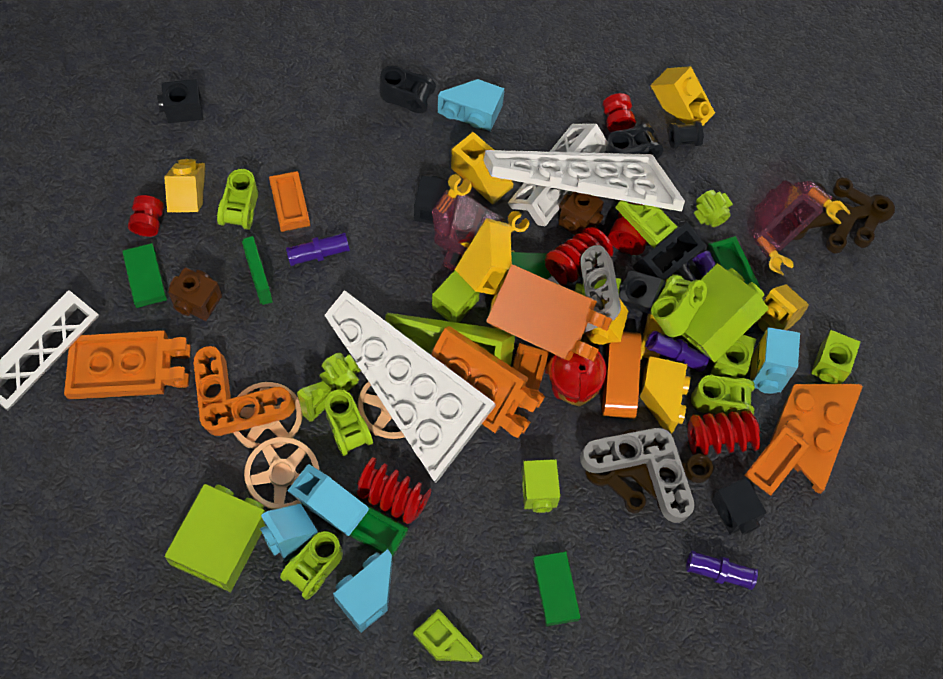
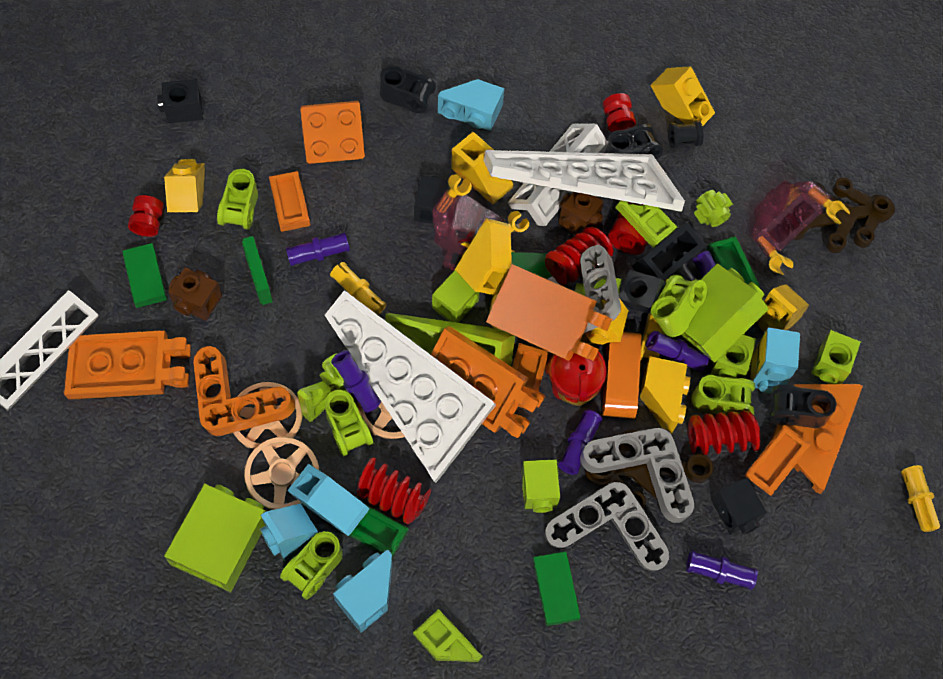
(332, 132): none -> orange bracket
(356, 381): none -> dark purple pin
(357, 288): none -> yellow pin
(578, 440): none -> dark purple pin
(619, 516): none -> light grey beam
(795, 408): none -> black piece
(920, 498): none -> yellow axle

